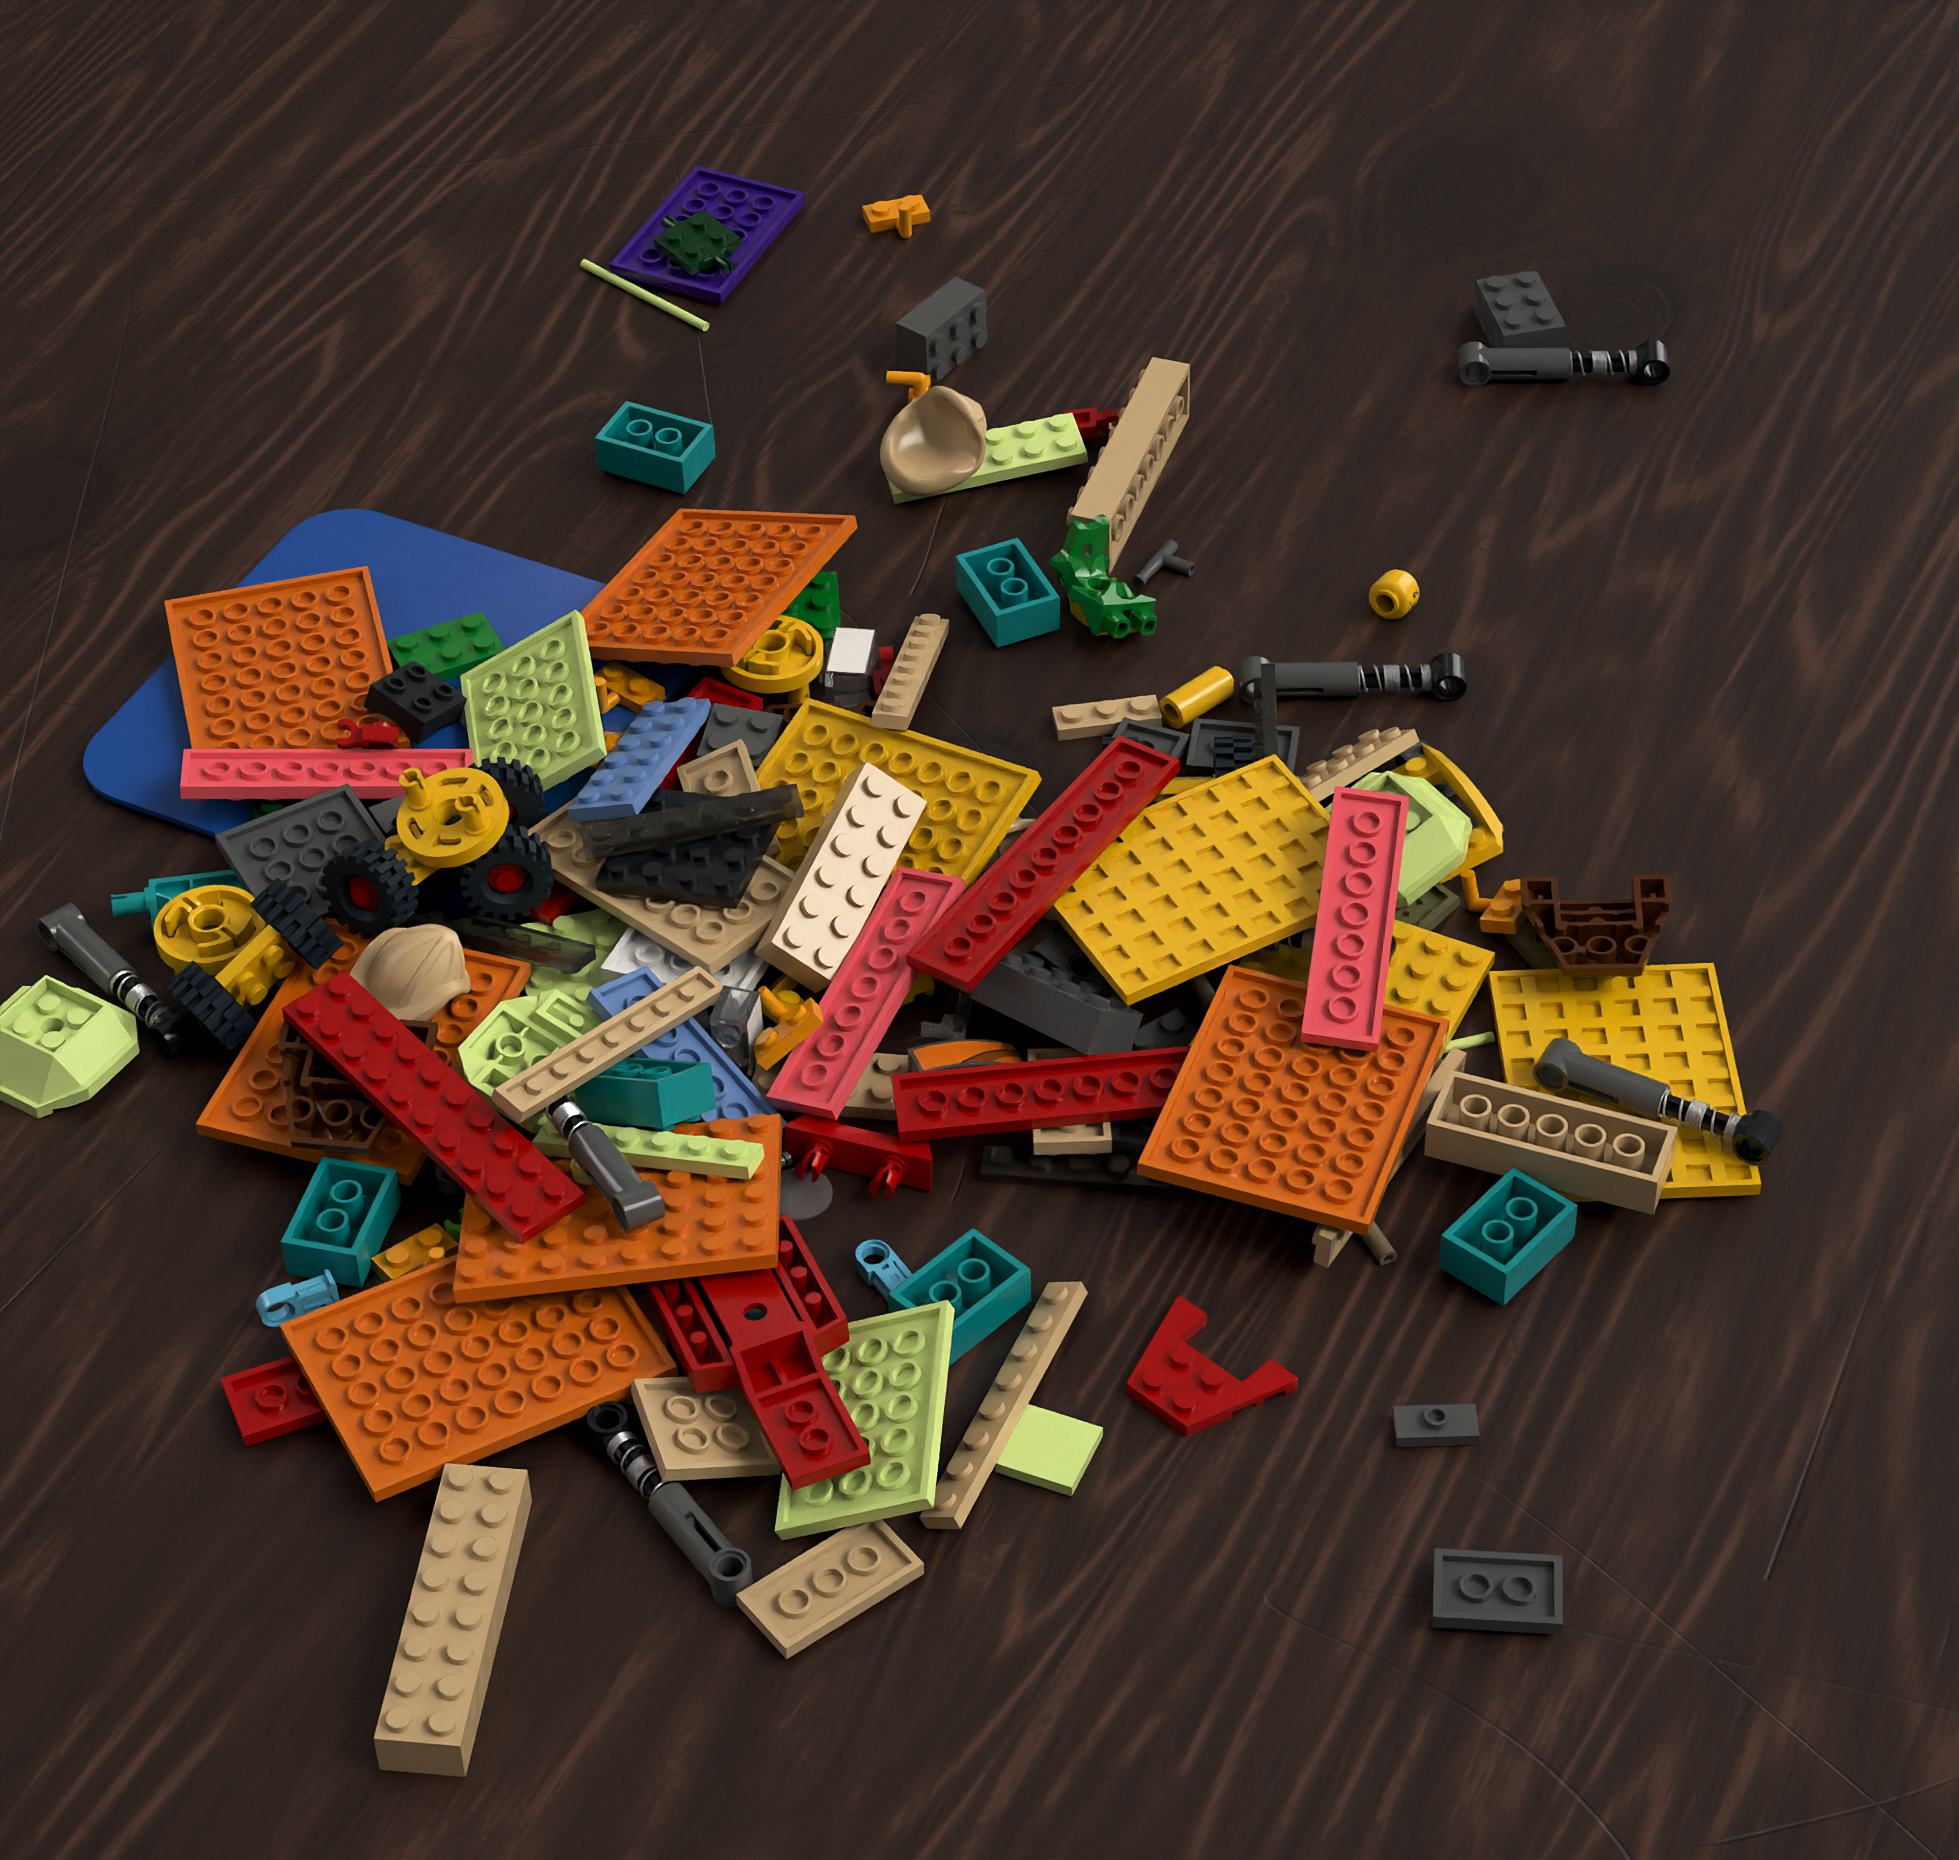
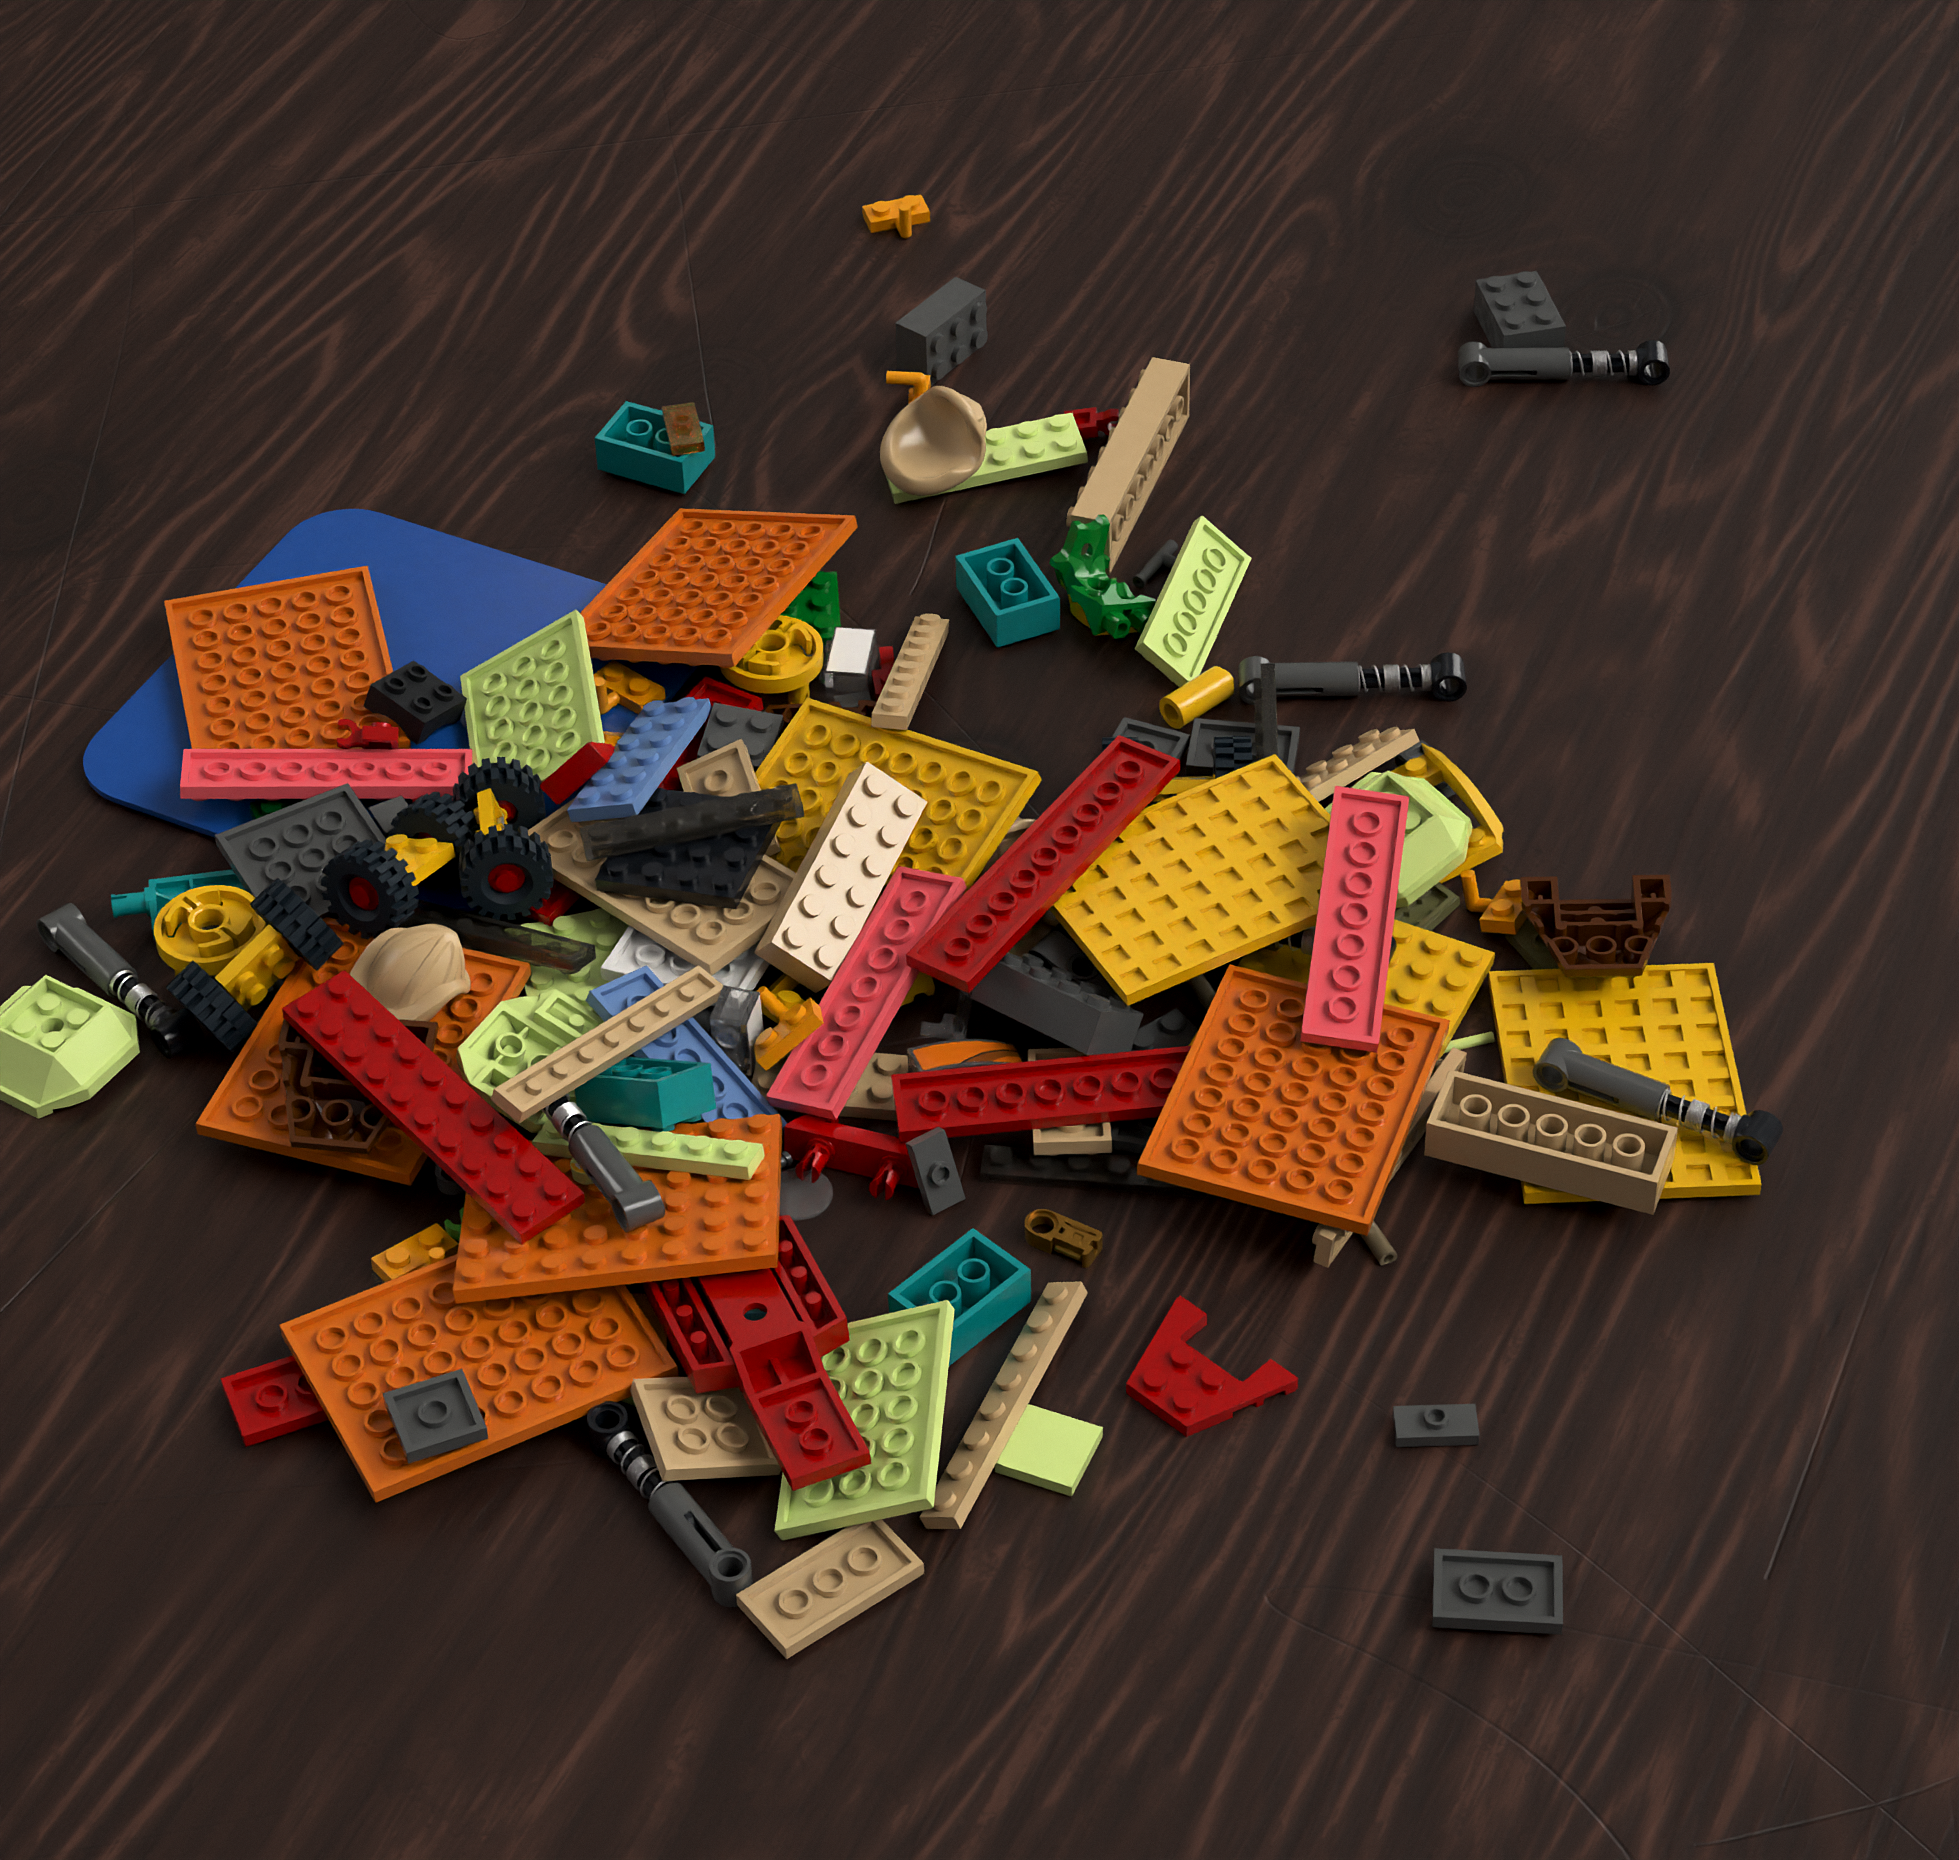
(298, 1299): medium azure piece -> none
(341, 1221): teal brick -> none
(435, 1416): none -> dark grey plate
(439, 798): yellow piece -> none
(448, 647): green plate -> none
(453, 1621): tan brick -> none
(576, 770): none -> red slope
(645, 295): yellowish green axle -> none
(683, 429): none -> clear orange plate
(697, 243): dark green plate -> none
(743, 205): dark purple plate -> none
(884, 1275): medium azure piece -> none
(935, 1170): none -> dark grey plate
(1066, 1237): none -> pearl gold piece
(1104, 716): tan plate -> none
(1193, 603): none -> yellowish green plate
(1394, 594): yellow head -> none
(1507, 1236): teal brick -> none

